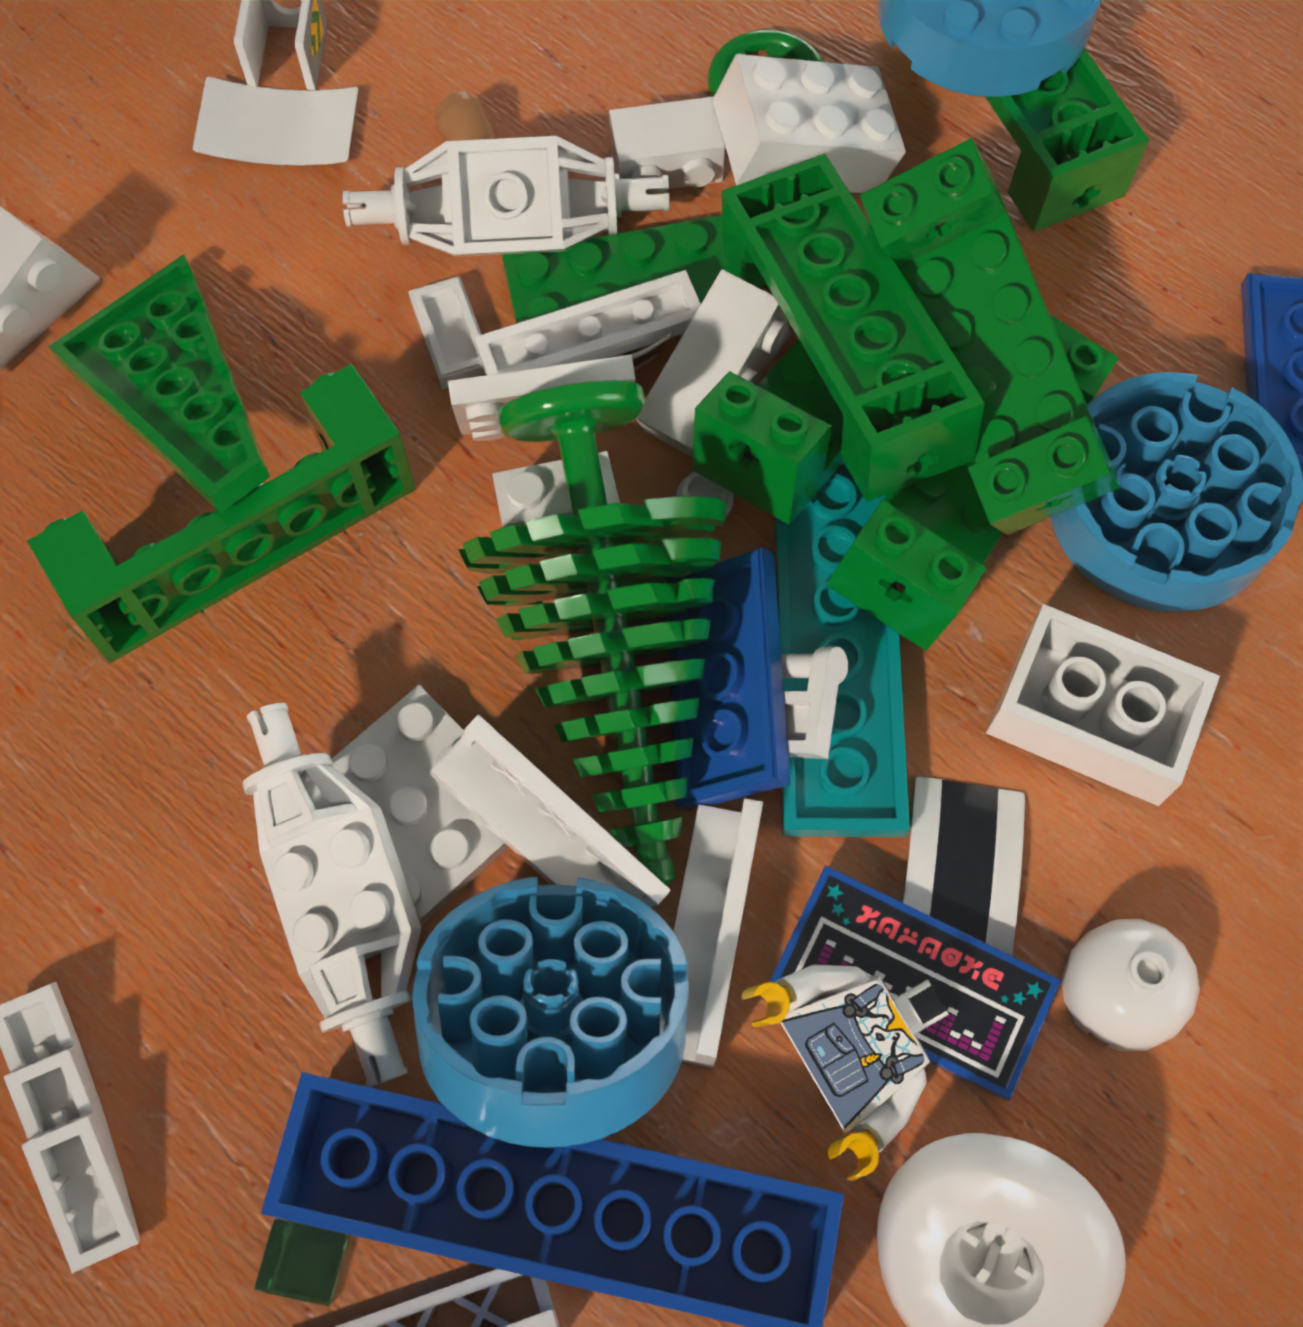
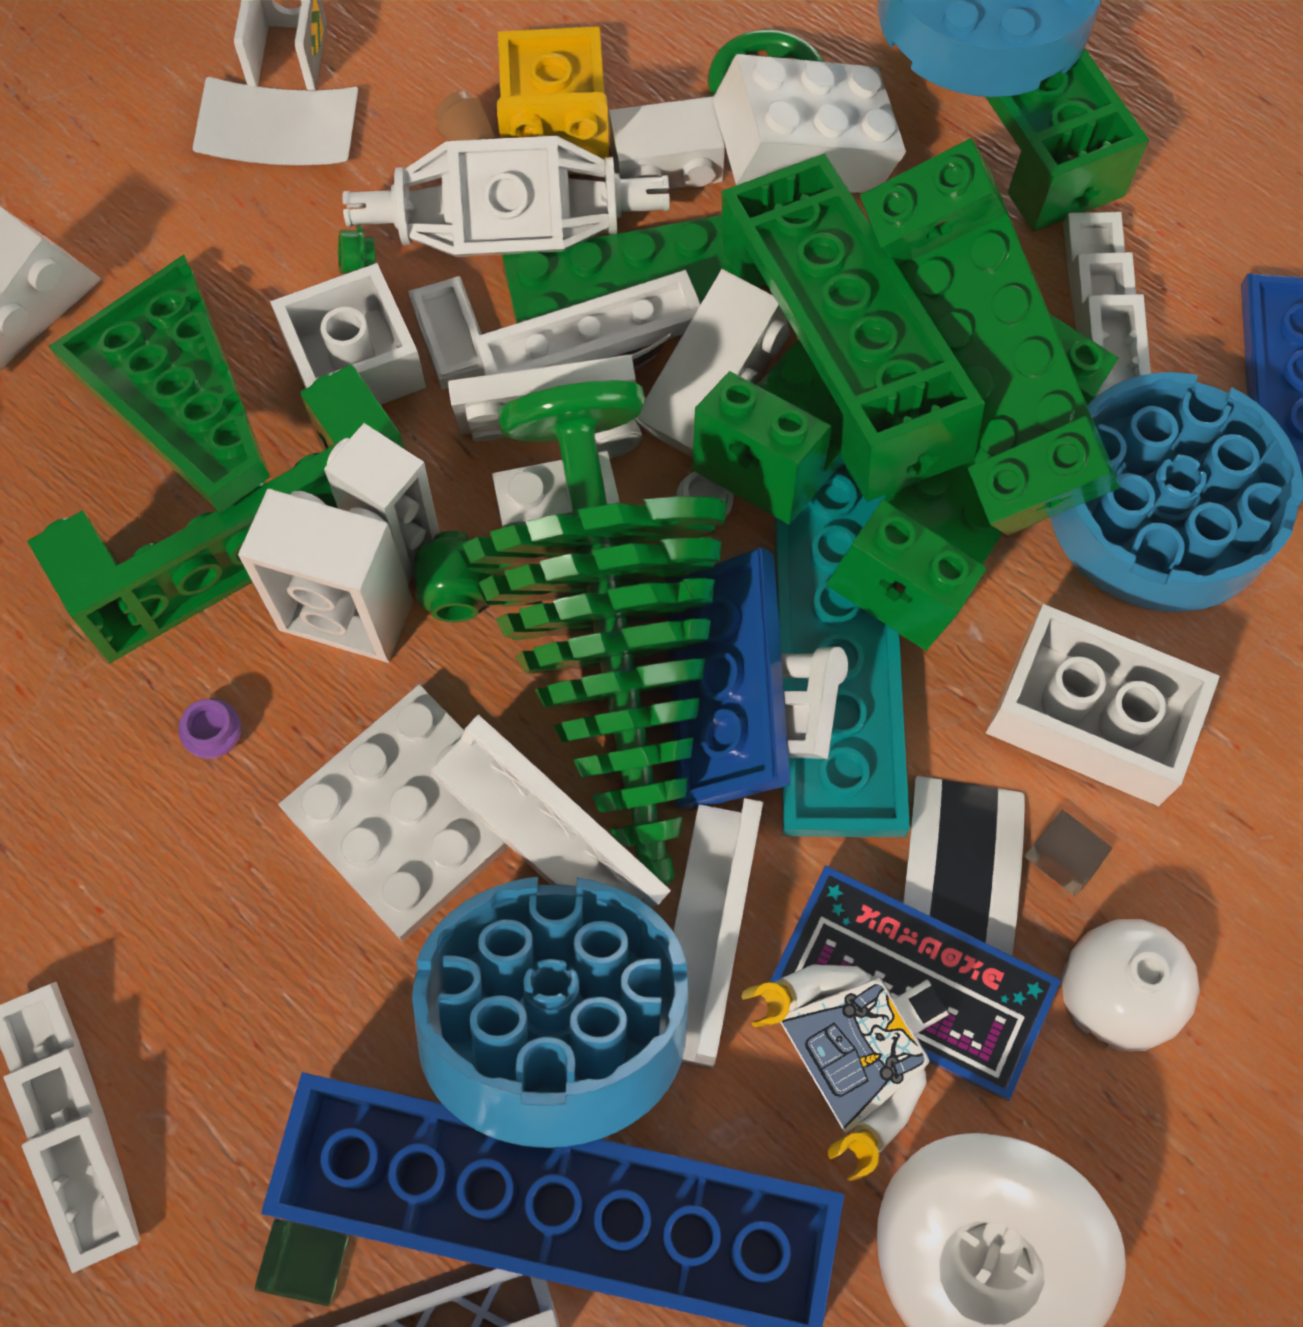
(210, 728): none -> medium lavender plate
(328, 573): none -> white brick
(334, 890): white plate -> none
(353, 324): none -> white brick
(354, 250): none -> green plate
(388, 481): none -> white brick
(443, 580): none -> green head
(553, 87): none -> yellow bracket
(619, 439): none -> white tile
(1068, 852): none -> clear smoke slope
(1105, 292): none -> white slope

